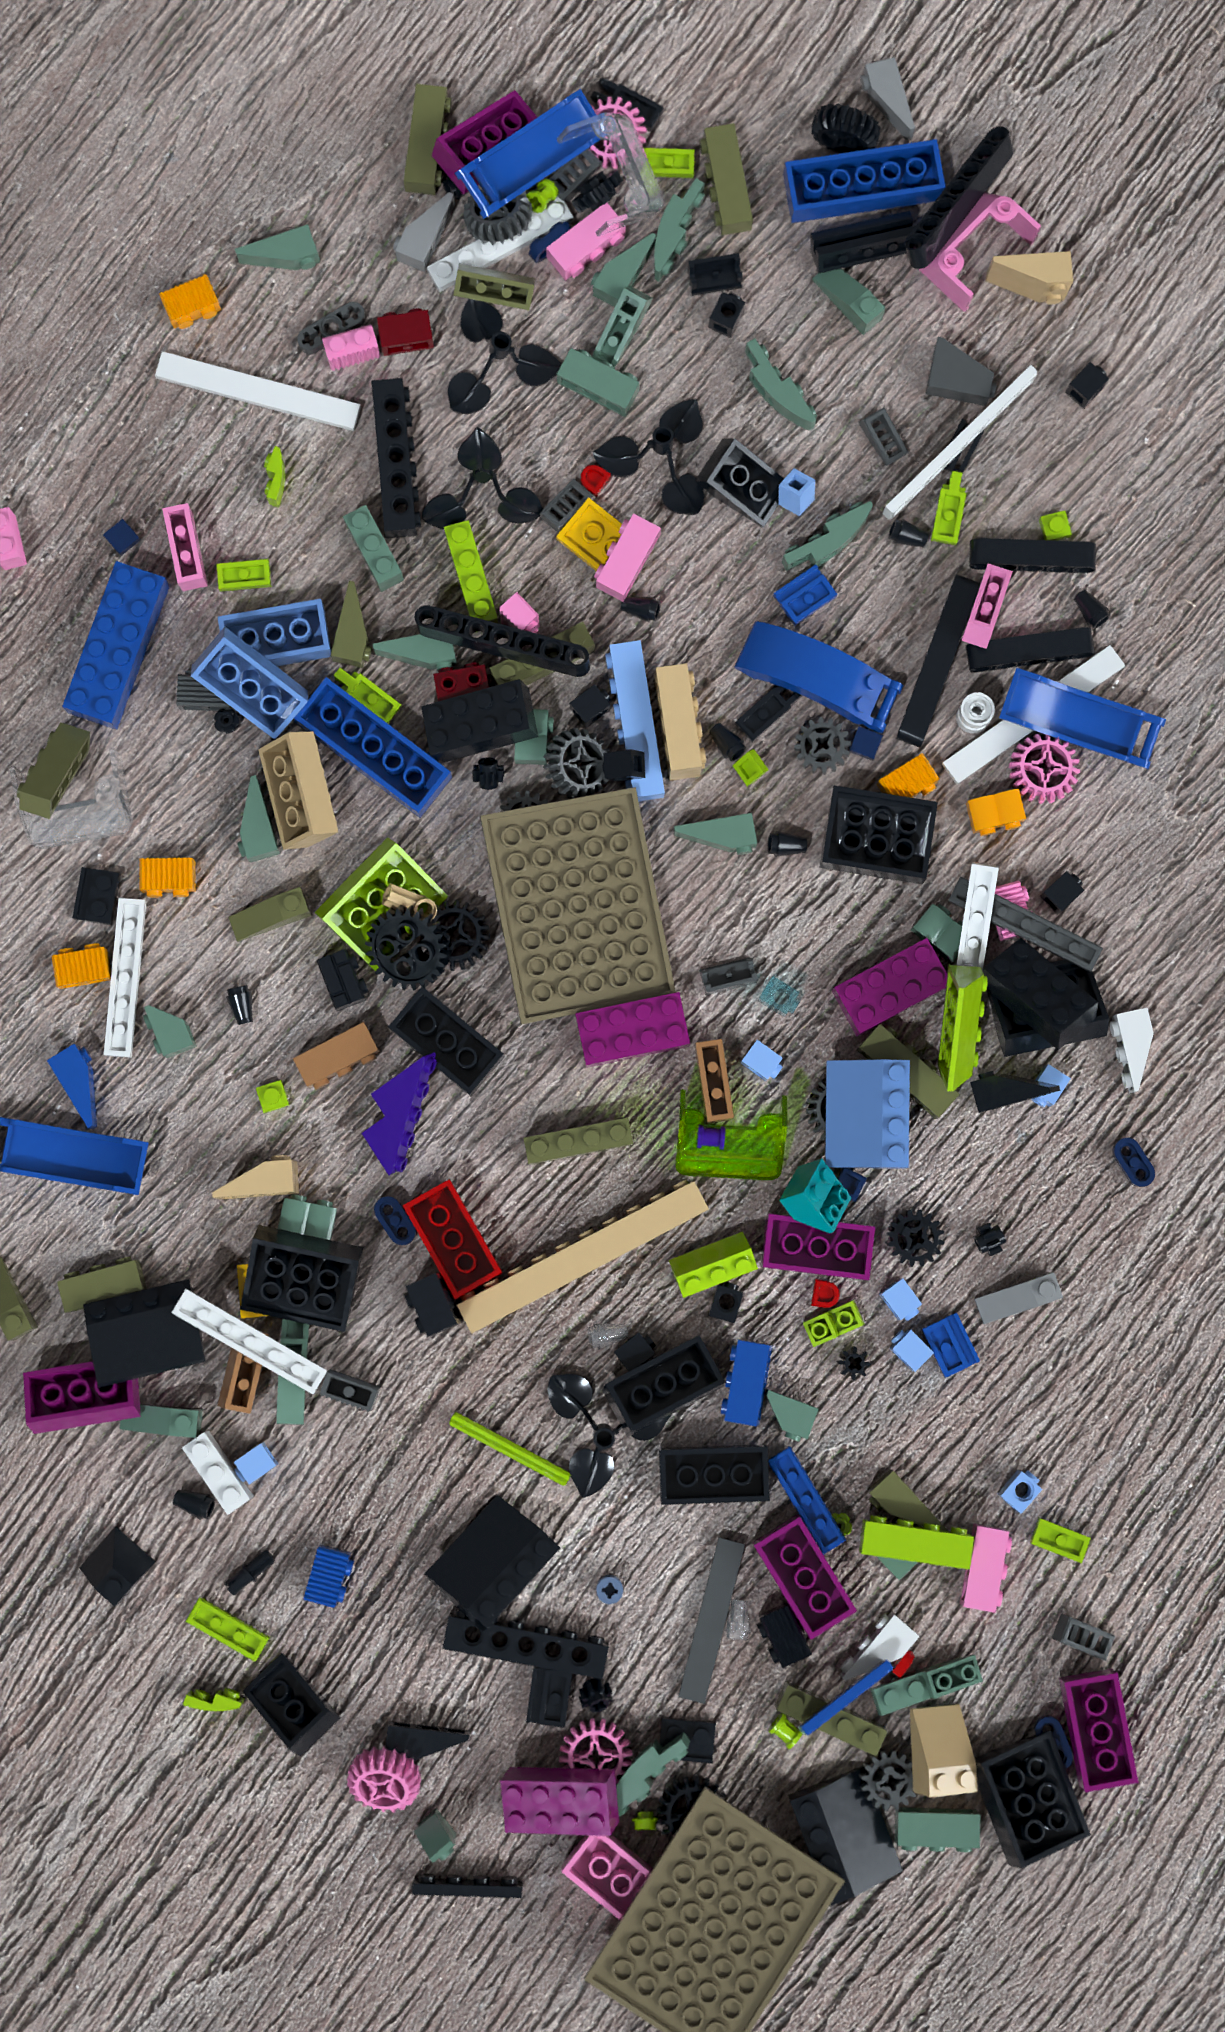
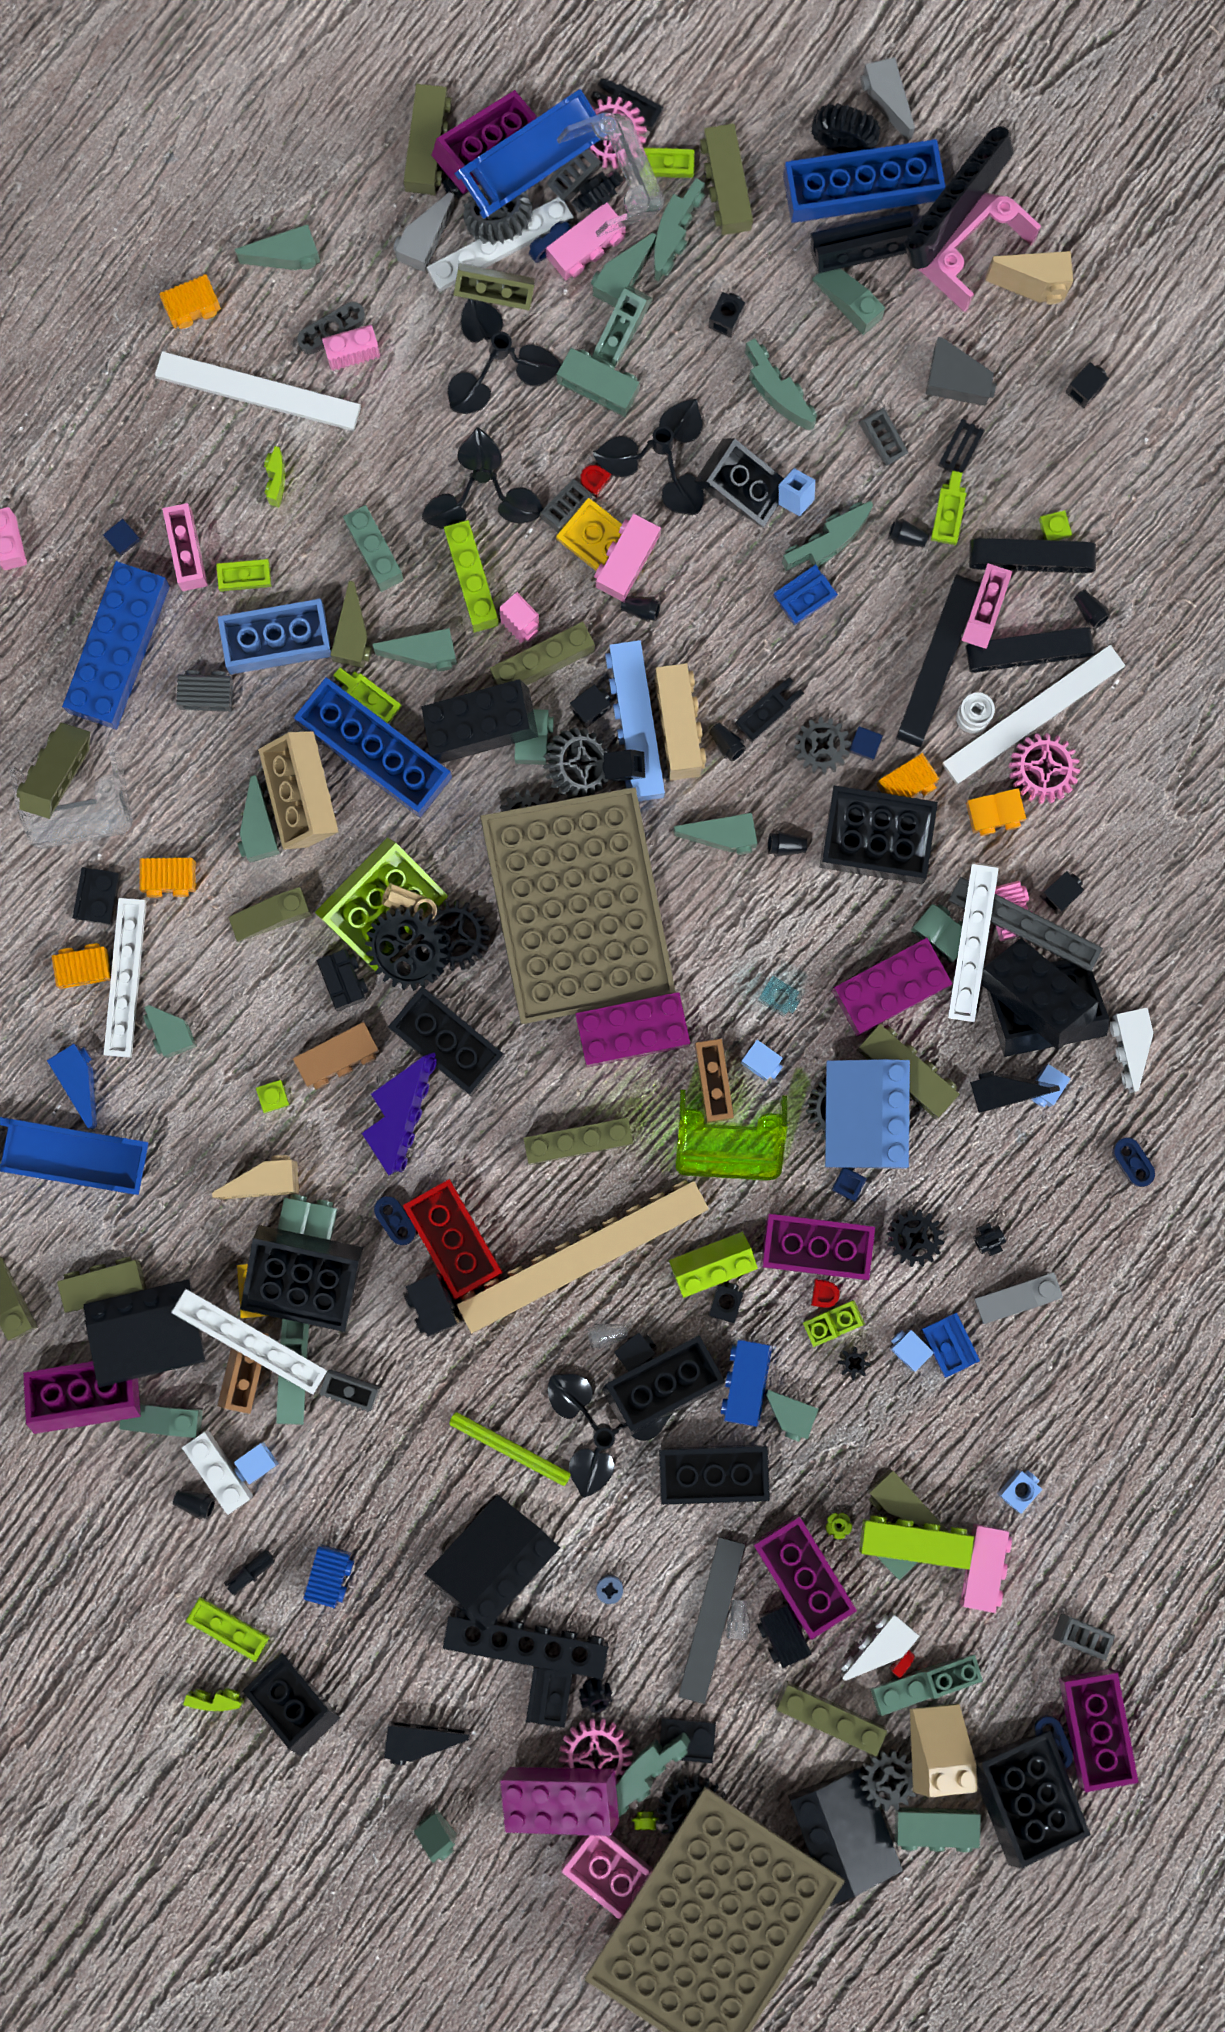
(116, 1566): black slope -> none
(228, 727): black plate -> none
(240, 1003): black cone -> none
(249, 683): medium blue brick -> none
(384, 394): black brick -> none
(384, 1779): bright pink gear -> none
(405, 332): dark red brick -> none
(453, 683): dark red brick -> none
(457, 1886): black plate -> none
(488, 773): black gear -> none
(510, 650): black beam -> none
(542, 195): lime bush -> none
(711, 1137): dark purple bush -> none
(714, 274): black hinge -> none
(728, 976): dark grey hinge -> none
(750, 767): lime plate -> none
(785, 1730): lime bush -> none
(806, 1500): blue tile -> none
(815, 1196): teal slope -> none
(817, 673): blue windscreen -> none
(845, 1697): blue tile -> none
(901, 1300): light blue brick -> none
(960, 443): white tile -> none
(960, 1024): lime slope -> none
(1060, 1540): lime plate -> none
(1079, 717): blue windscreen -> none

